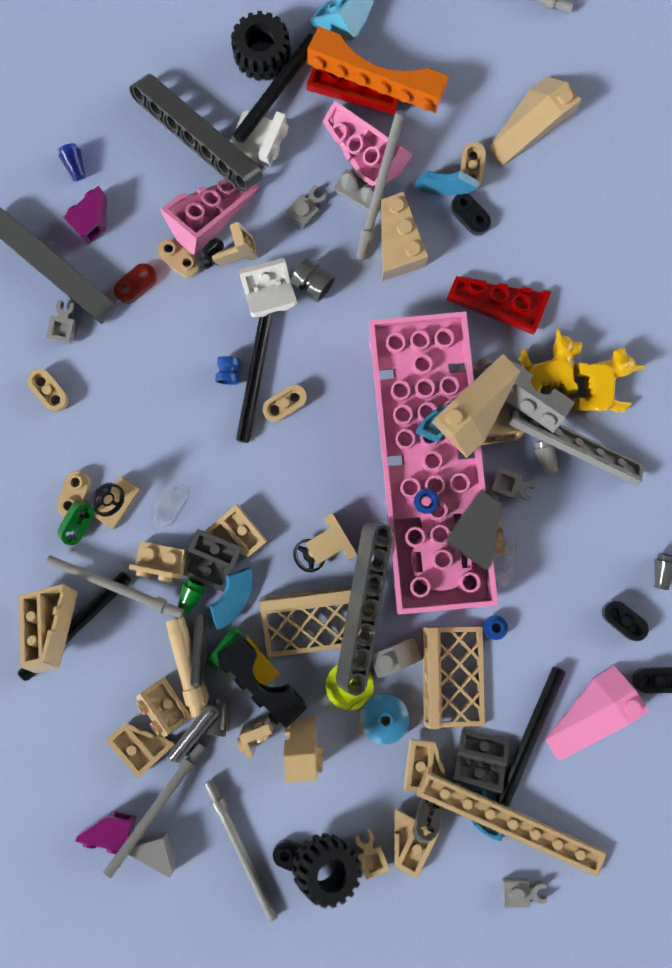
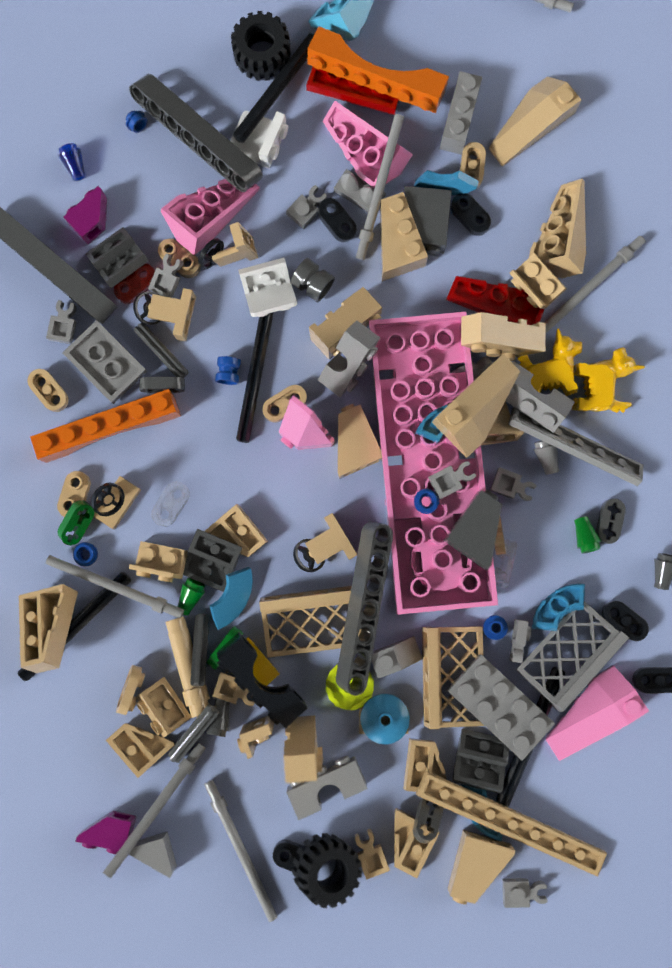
(78, 554): none -> blue plate
(104, 362): none -> light grey plate
(117, 257): none -> dark grey slope
(126, 417): none -> orange arch
(127, 700): none -> tan plate
(136, 121): none -> blue plate
(159, 384): none -> dark grey beam
(160, 350): none -> dark grey axle
(164, 280): none -> light grey plate
(168, 310): none -> tan piece
(229, 691): none -> tan plate
(303, 428): none -> bright pink wedge
(335, 220): none -> black plate
(344, 775): none -> light grey arch
(355, 441): none -> tan slope
(357, 307): none -> tan wedge
(357, 346): none -> light grey arch
(431, 215): none -> dark grey slope
(447, 481): none -> light grey plate
(460, 112): none -> light grey arch
(477, 866): none -> tan slope
(497, 336): none -> tan wedge
(501, 707): none -> light grey plate
(520, 634): none -> light grey plate
(537, 282): none -> tan bracket
(558, 605): none -> dark azure tile
(564, 235): none -> tan wedge
(584, 673): none -> light grey fence
(586, 536): none -> green cone
(616, 522): none -> dark grey beam
(623, 256): none -> light grey bar

